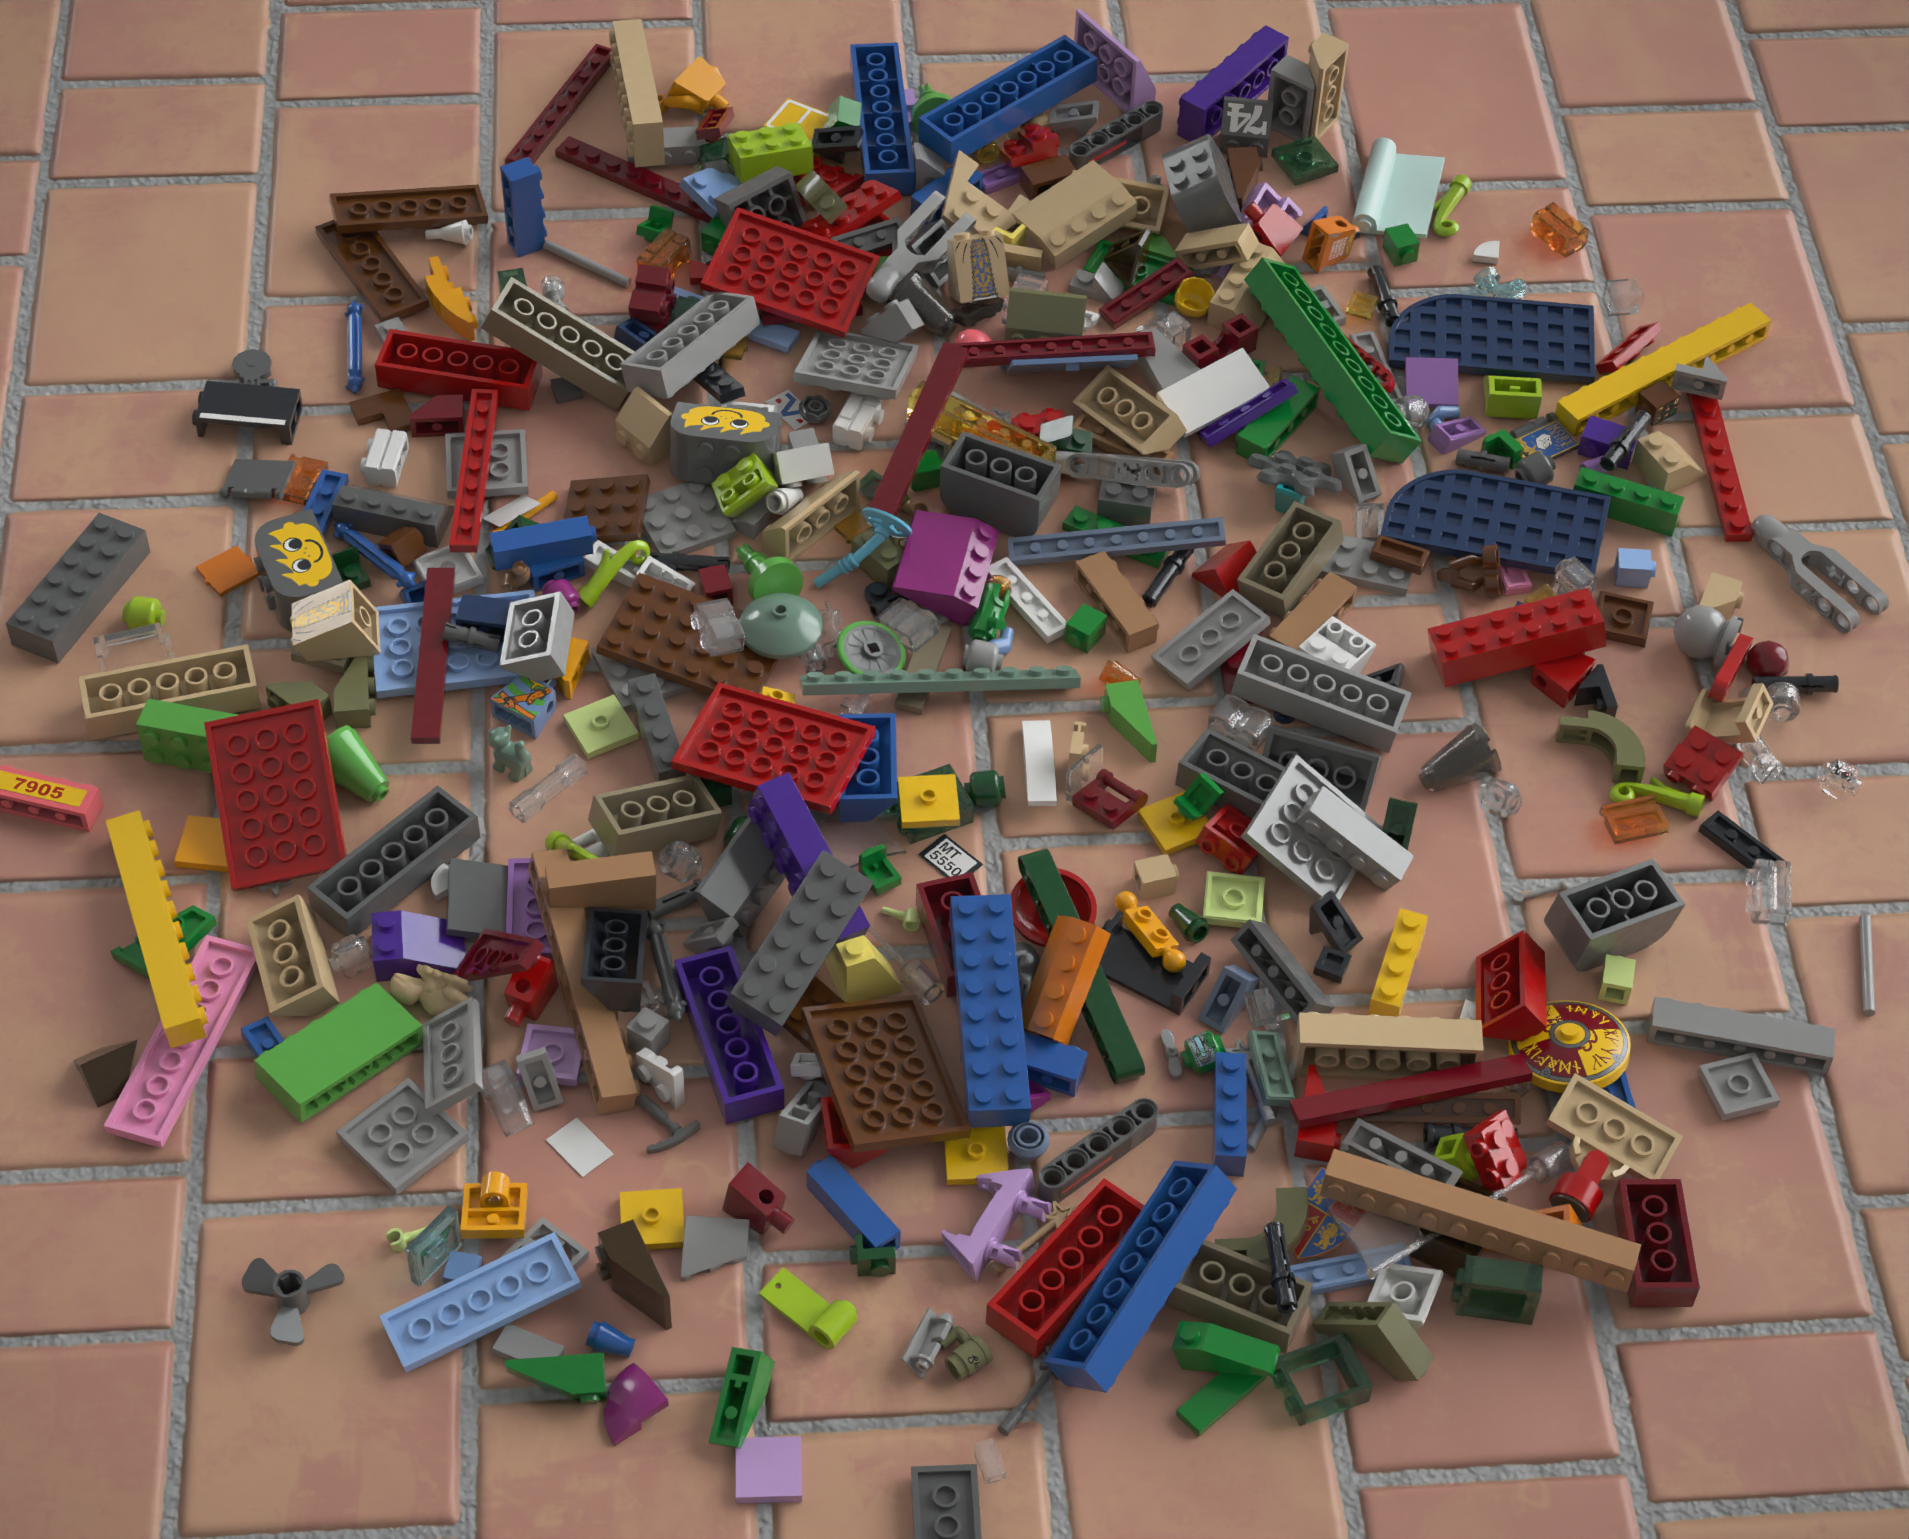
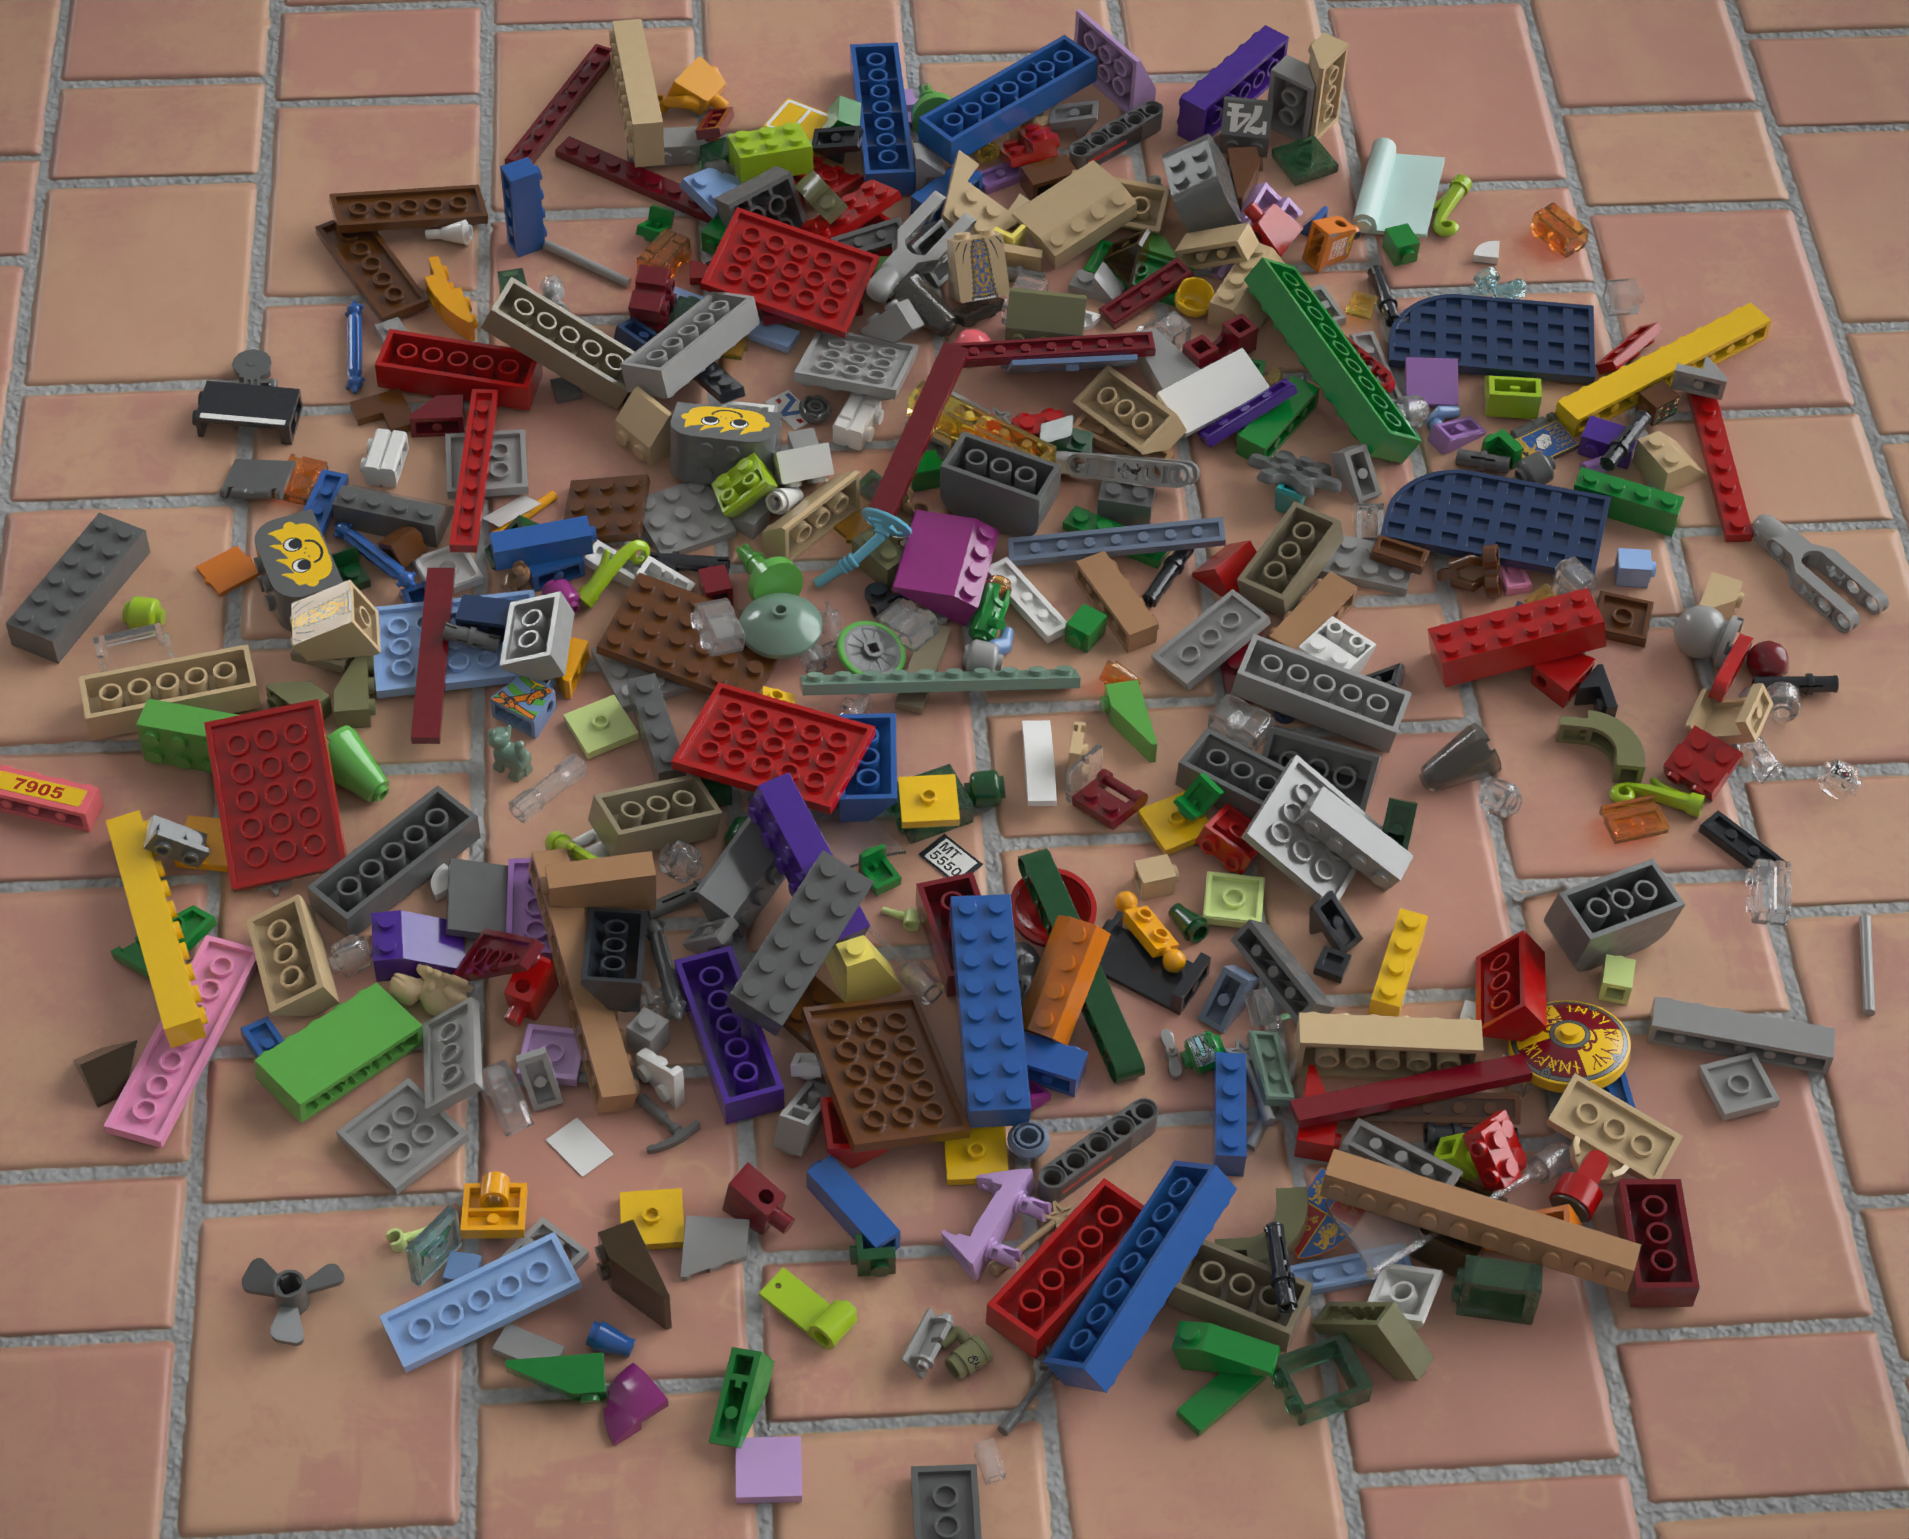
(176, 841): none -> dark grey bracket

